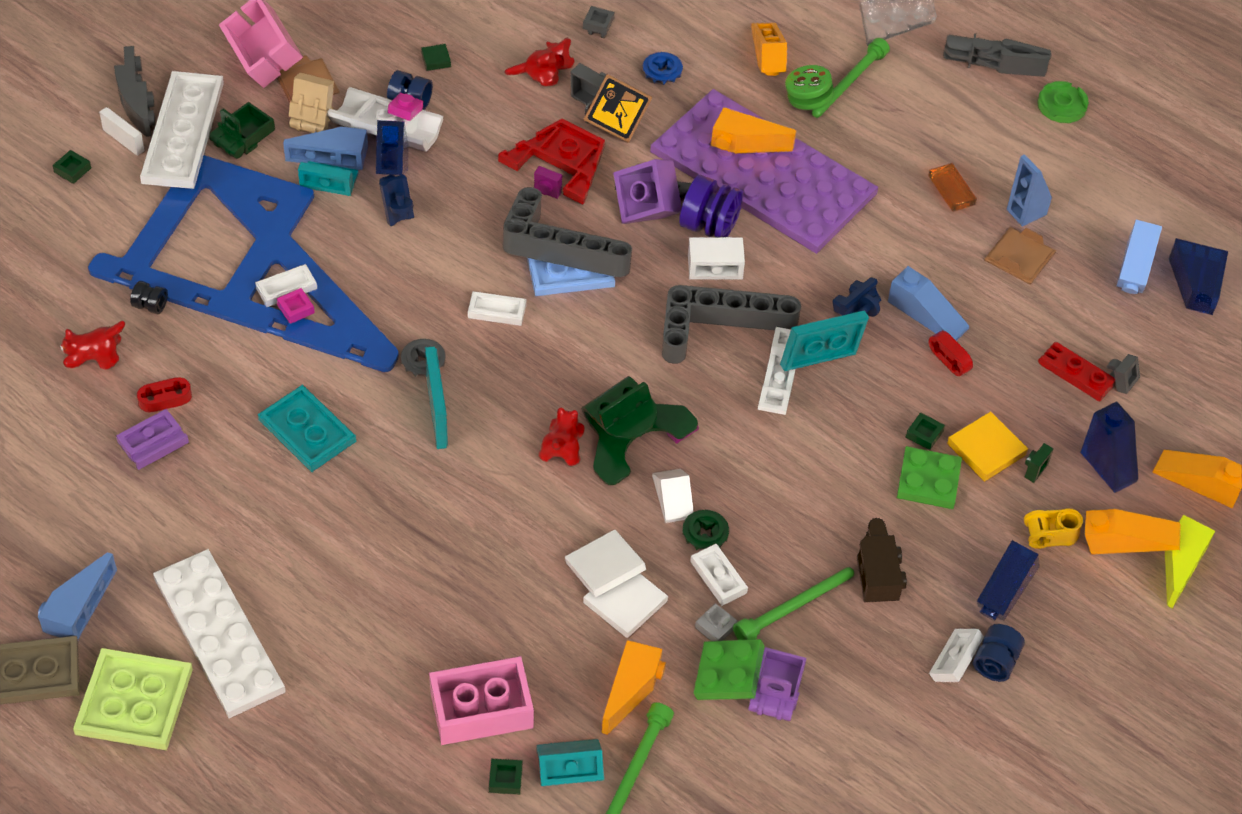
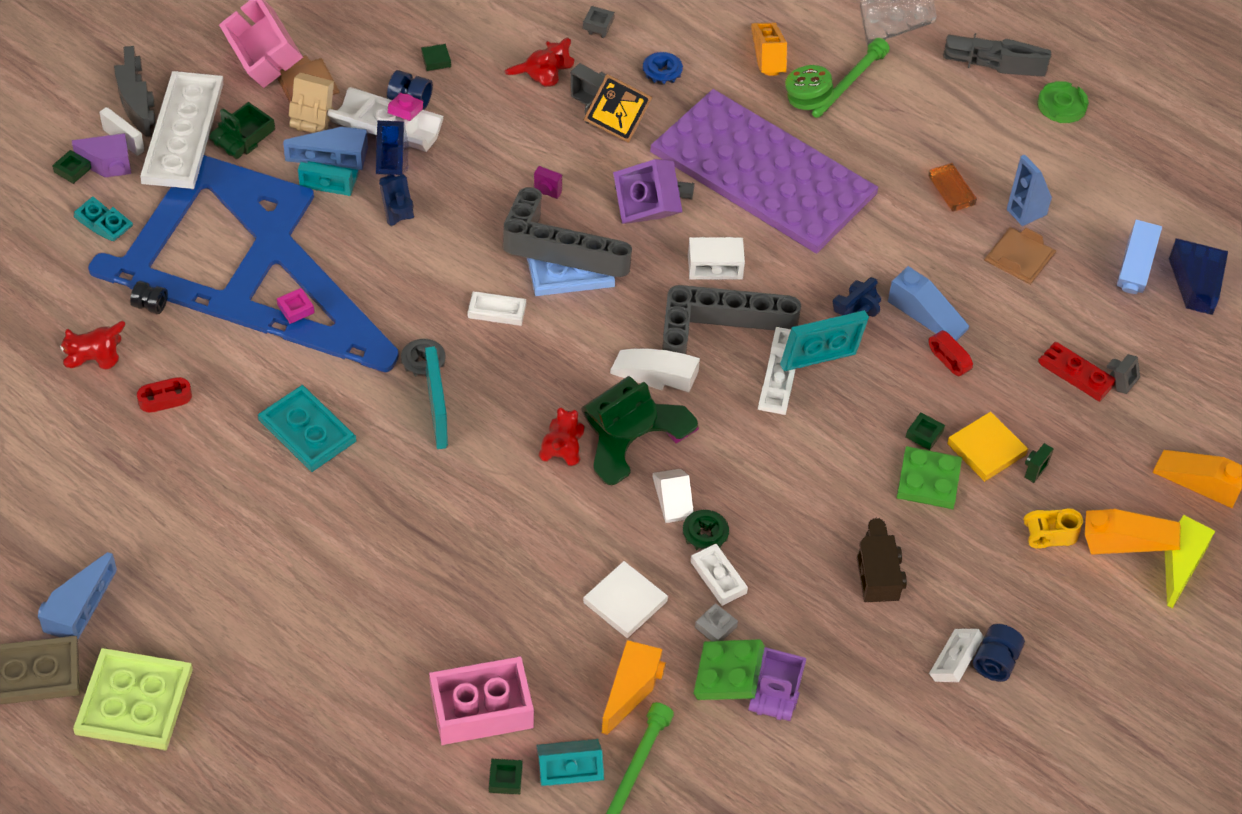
(101, 220): none -> teal slope
(106, 154): none -> medium lavender slope
(152, 439): medium lavender plate -> none
(219, 633): white plate -> none
(284, 283): white tile -> none
(565, 148): red wing -> none
(605, 563): white tile -> none
(657, 368): none -> white slope
(706, 205): dark purple wheel -> none
(749, 134): light orange slope -> none
(749, 628): bright green piece -> none
(1008, 581): clear blue slope -> none
(1112, 446): clear blue slope -> none

